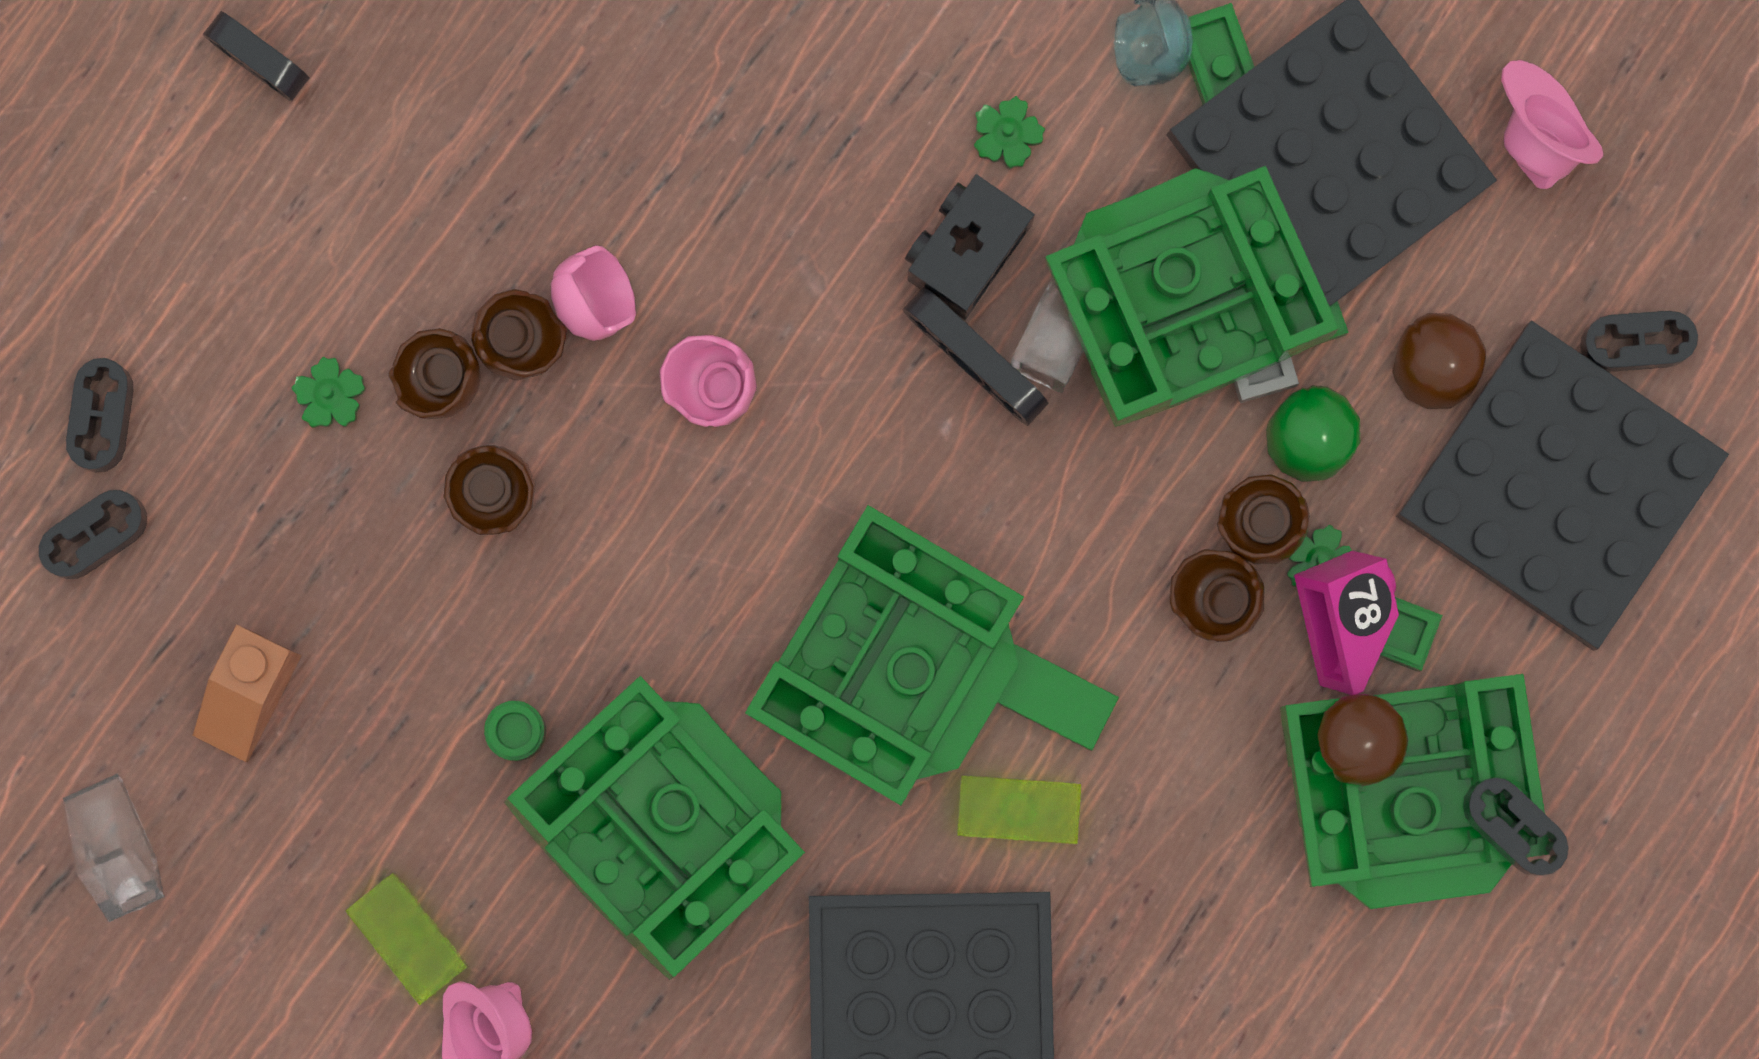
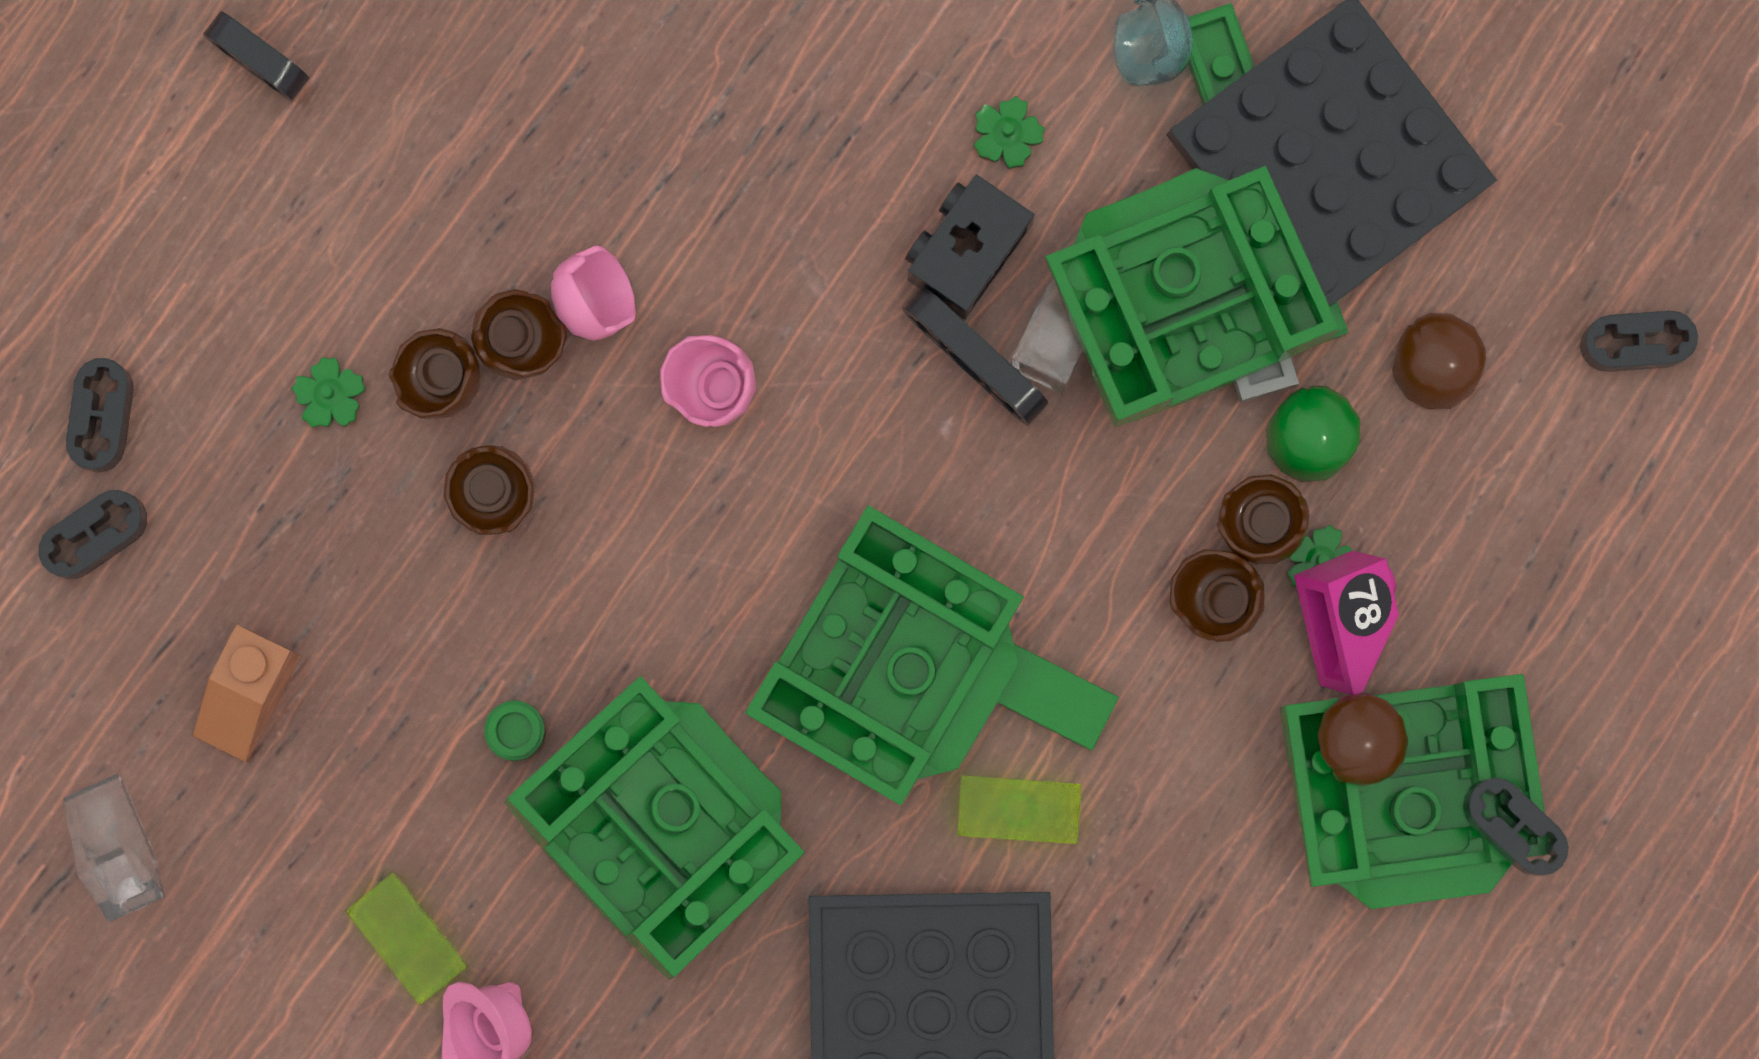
(1411, 635): green tile -> none
(1545, 126): bright pink piece -> none
(1562, 485): black plate -> none

